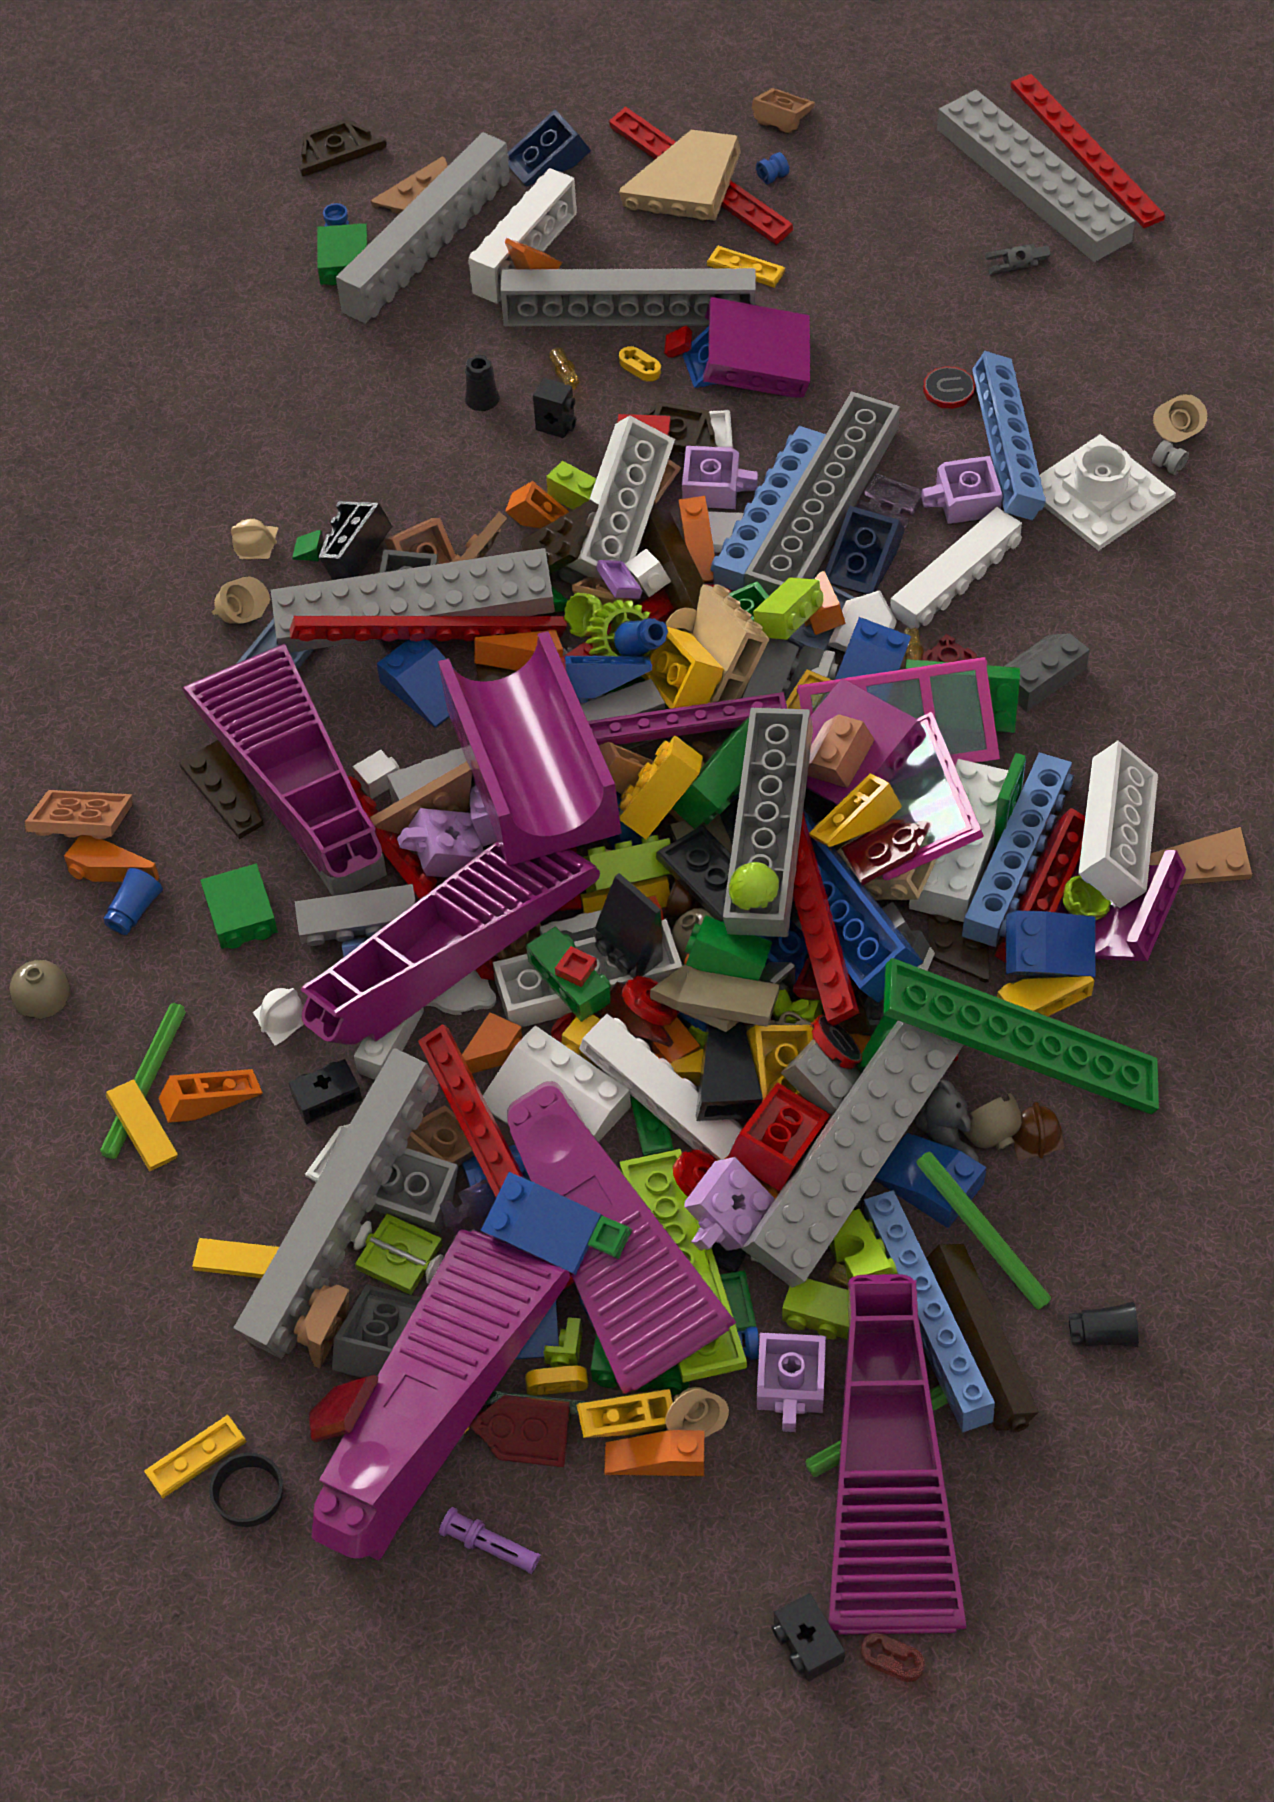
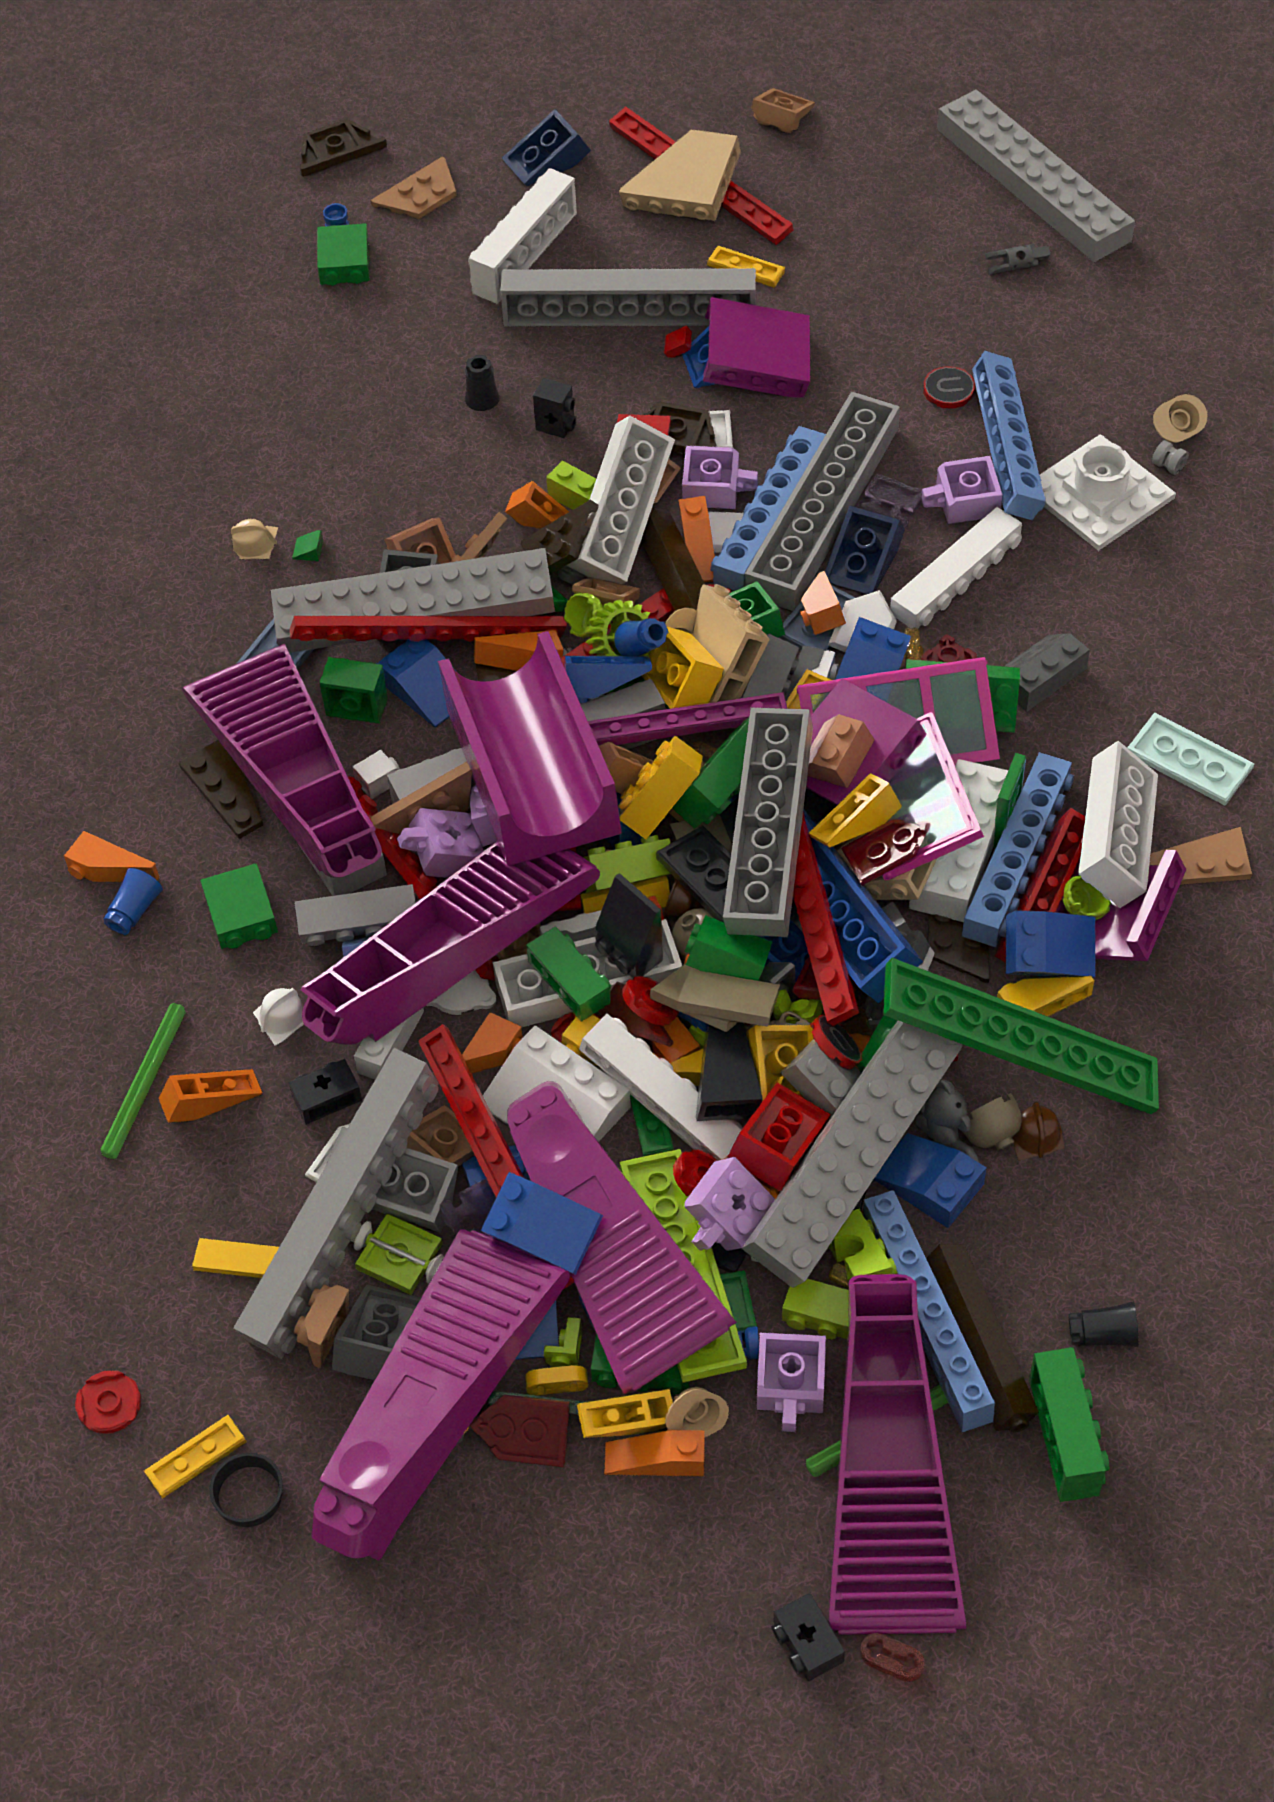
(39, 989): dark tan cylinder -> none
(78, 813): nougat plate -> none
(105, 1411): none -> red tile
(141, 1125): yellow tile -> none
(243, 597): tan piece -> none
(340, 1409): dark red tile -> none
(353, 690): none -> green brick
(354, 538): black wedge -> none
(423, 228): light grey brick -> none
(472, 1536): medium lavender pin -> none
(530, 258): orange slope -> none
(564, 368): clear yellow axle -> none
(576, 966): red tile -> none
(609, 1237): green tile -> none
(619, 579): medium lavender tile -> none
(638, 365): yellow beam -> none
(648, 572): white brick -> none
(753, 886): lime hair -> none
(771, 169): blue wheel -> none
(789, 607): lime brick -> none
(983, 1230): bright green axle -> none
(1068, 1425): none -> green brick
(1088, 151): red plate -> none
(1190, 759): none -> light aqua tile

